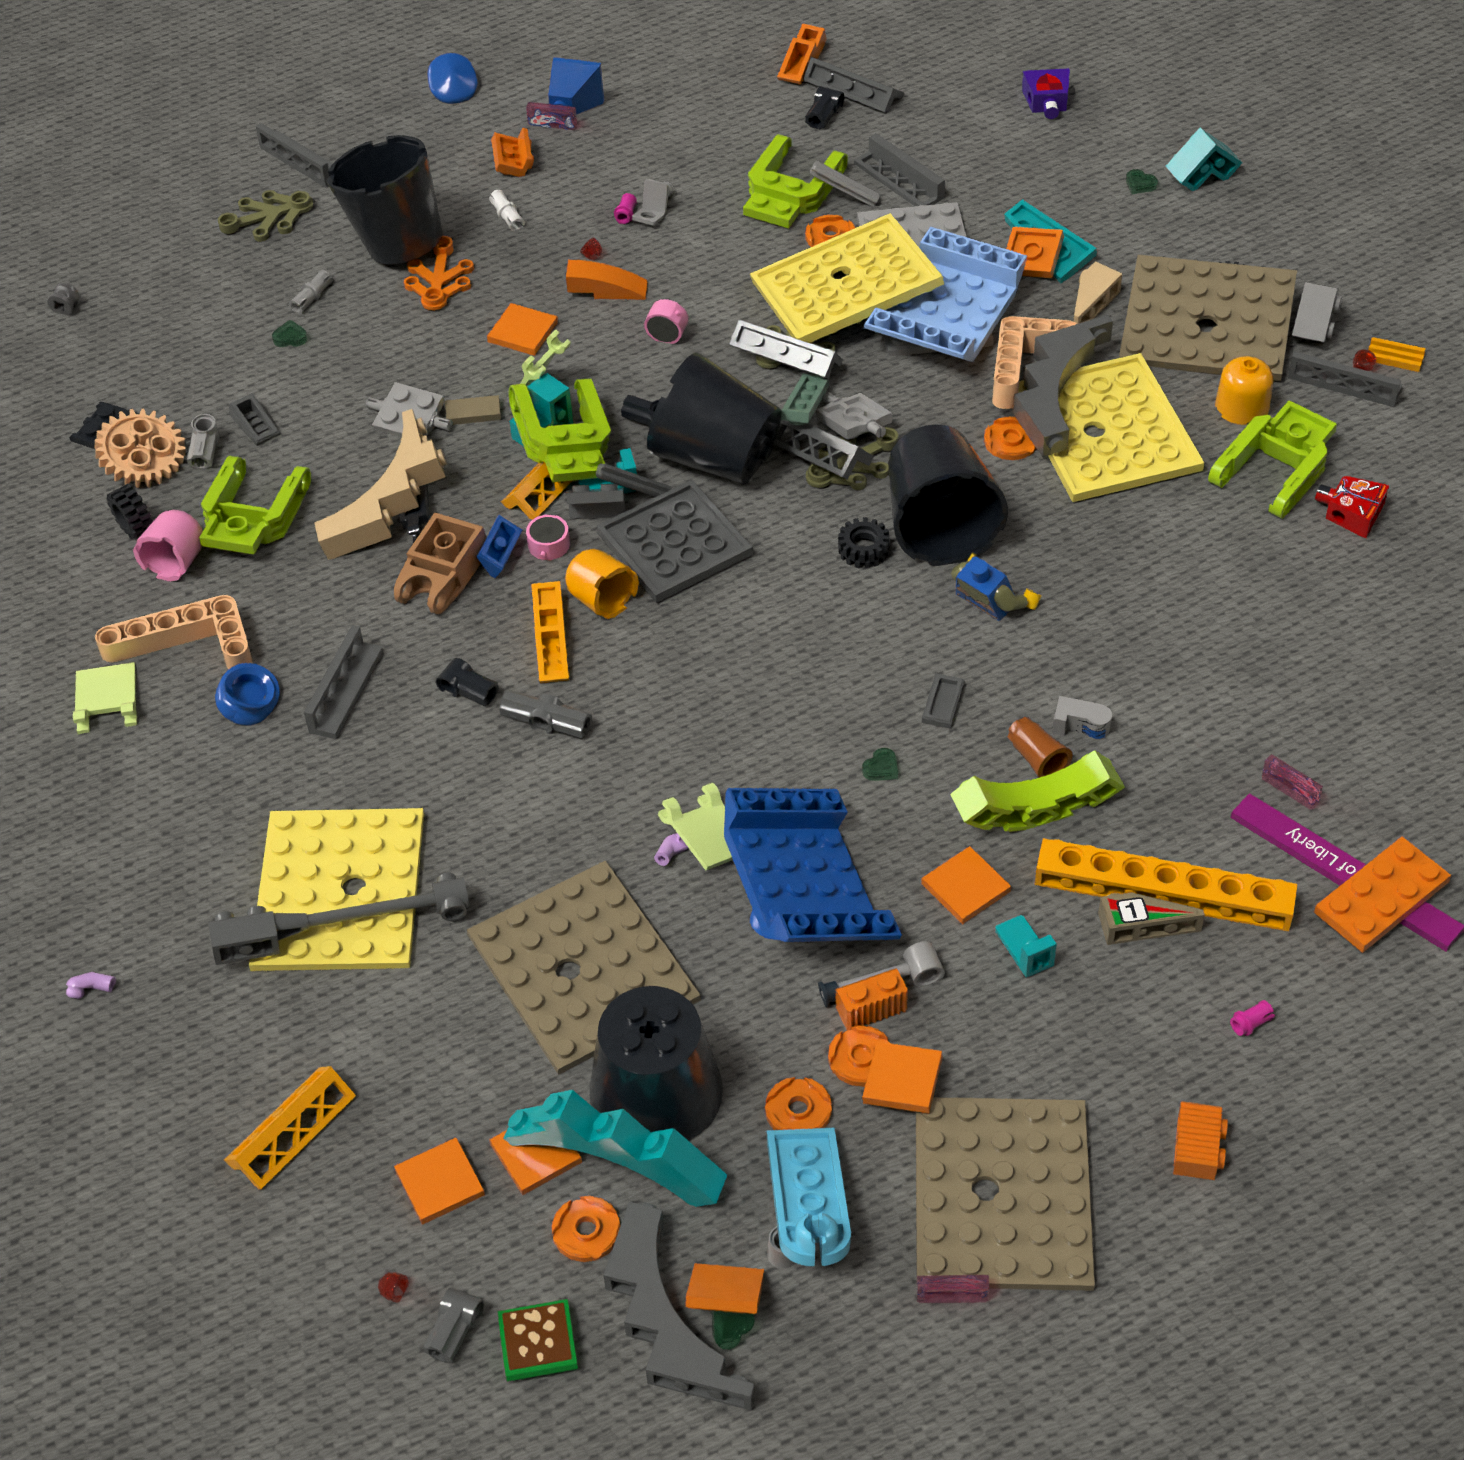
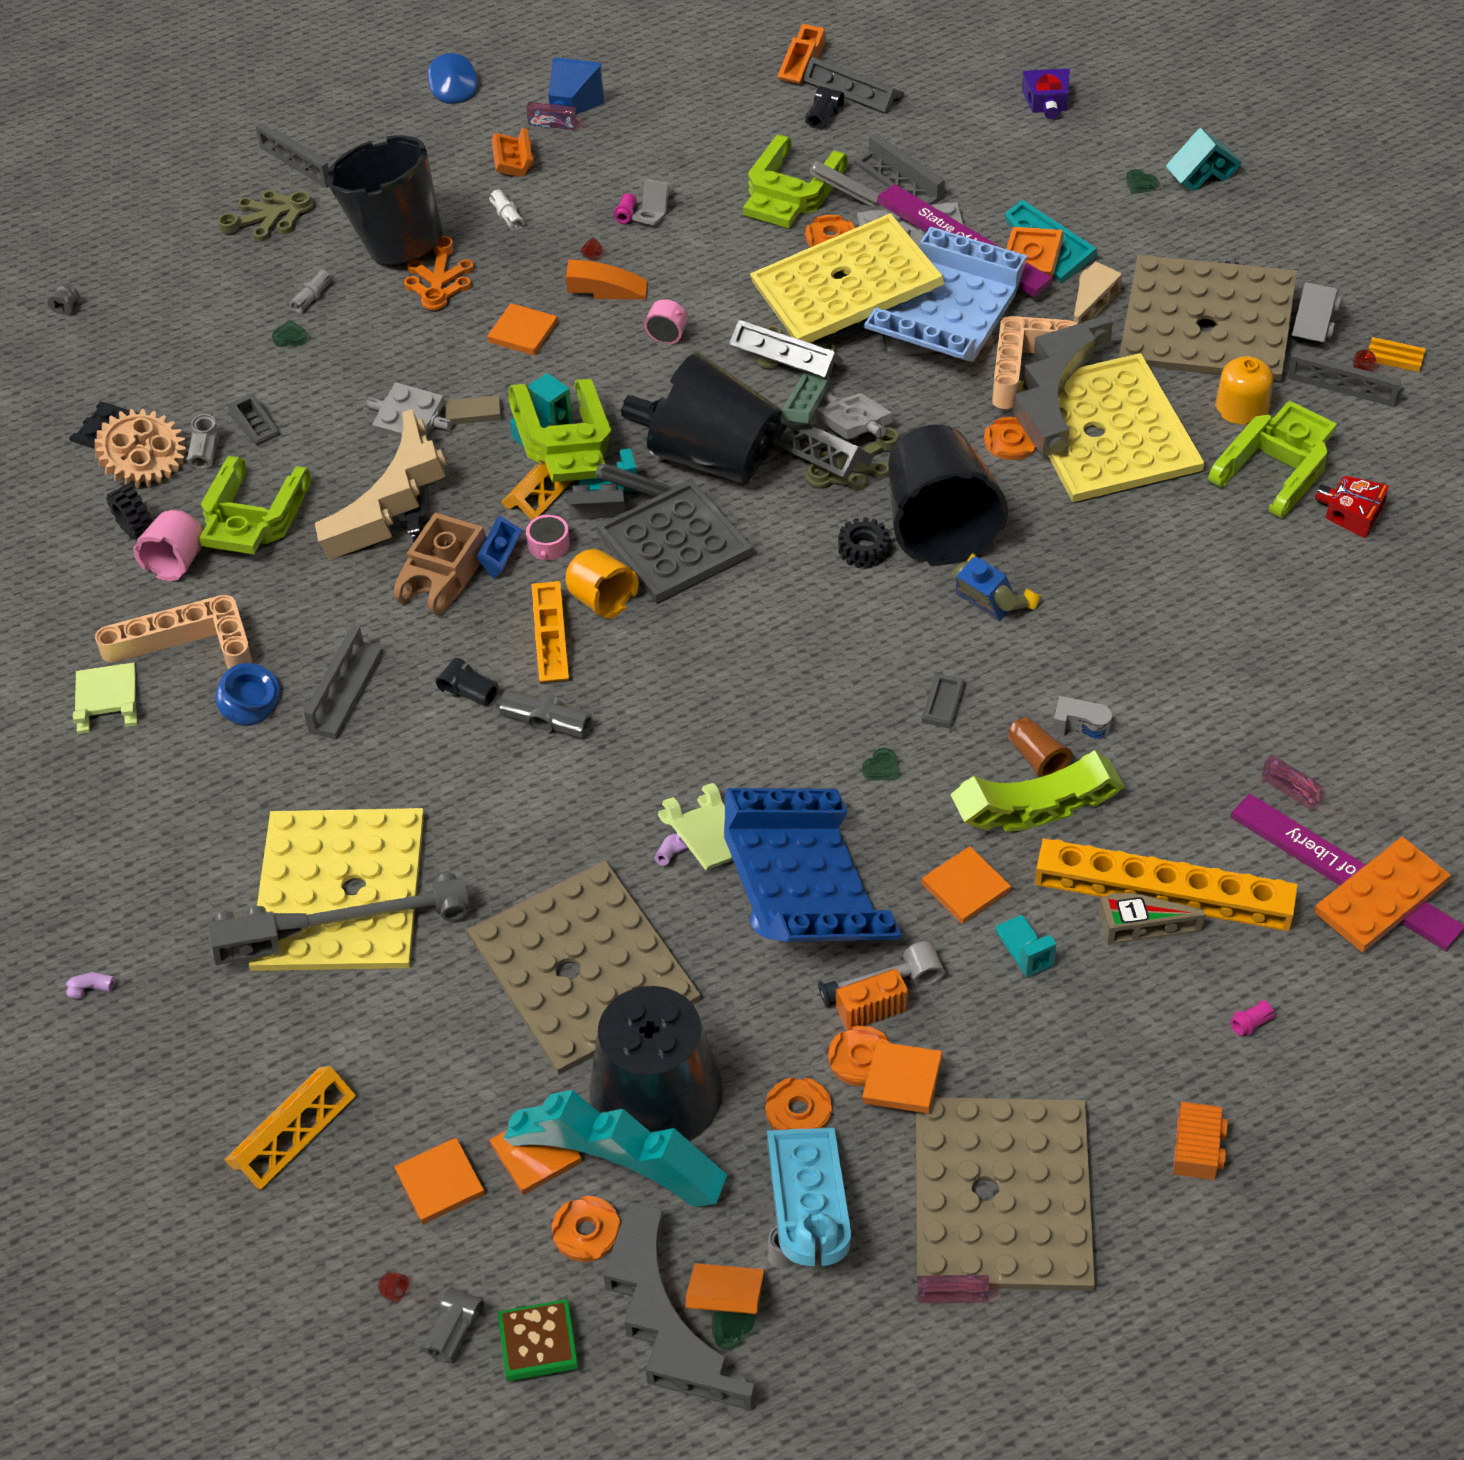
(534, 372): yellowish green flag -> none
(926, 216): none -> magenta tile

